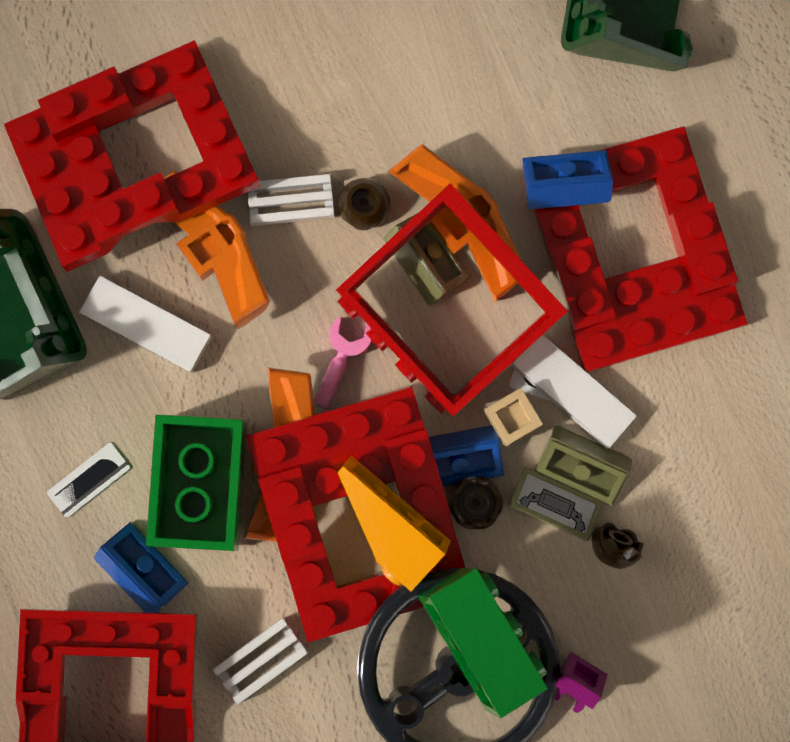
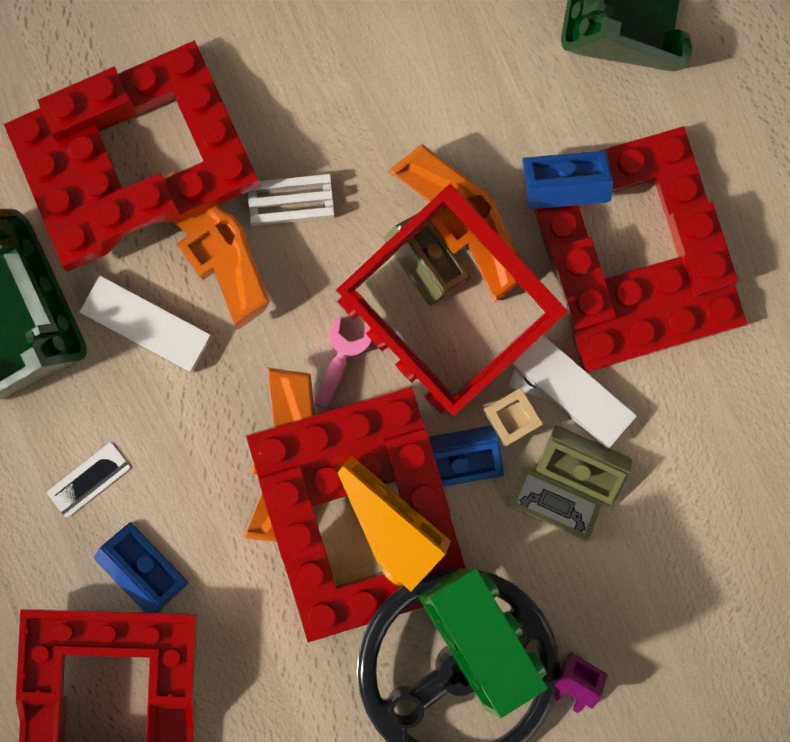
(196, 483): green brick -> none
(230, 683): white tile -> none
(364, 217): dark brown plate -> none
(461, 502): dark brown plate -> none
(616, 546): dark brown plate -> none

